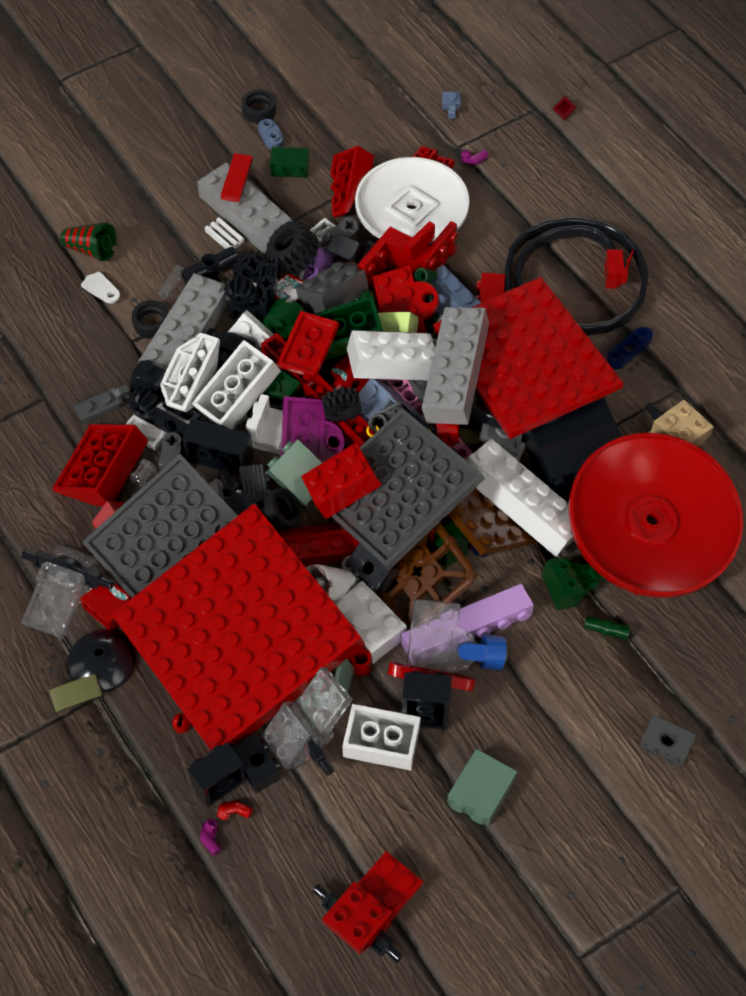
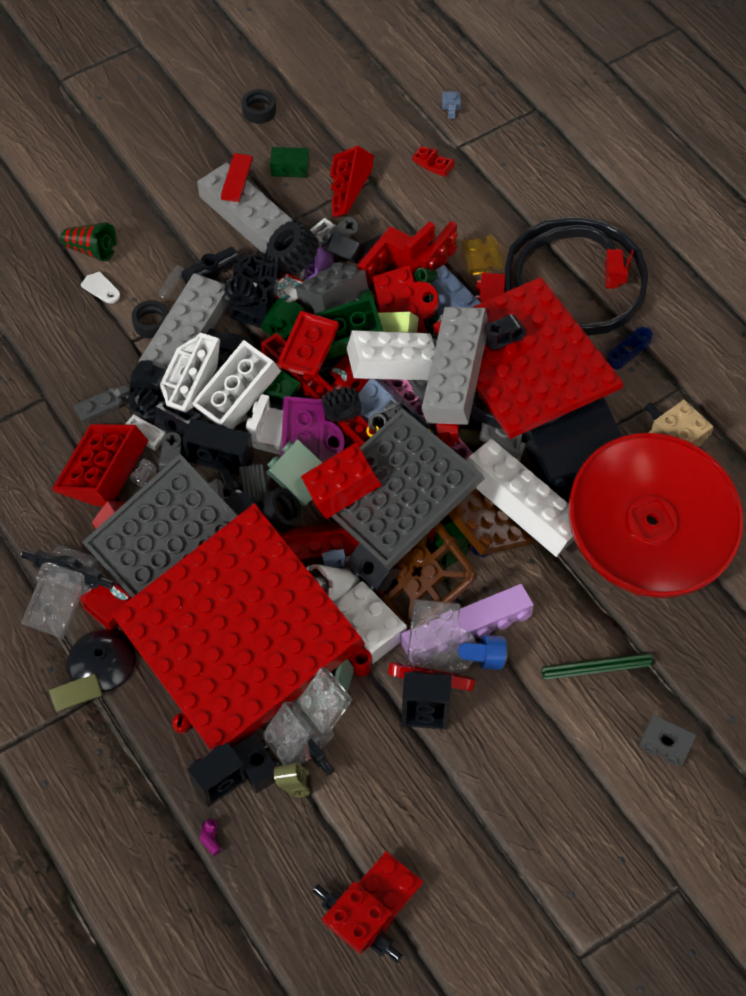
(226, 232): white tile -> none
(231, 807): red arm -> none
(251, 328): white wing -> none
(270, 133): sand blue plate -> none
(292, 779): none -> olive piece
(334, 558): none -> sand blue plate
(381, 737): white brick -> none
(411, 181): white dish -> none
(474, 159): magenta arm -> none
(476, 258): none -> clear yellow plate
(481, 787): sand green brick -> none
(506, 331): none -> black piece
(564, 107): dark red slope -> none
(569, 581): dark green brick -> none
(596, 666): none -> dark green axle
(607, 627): dark green pin -> none

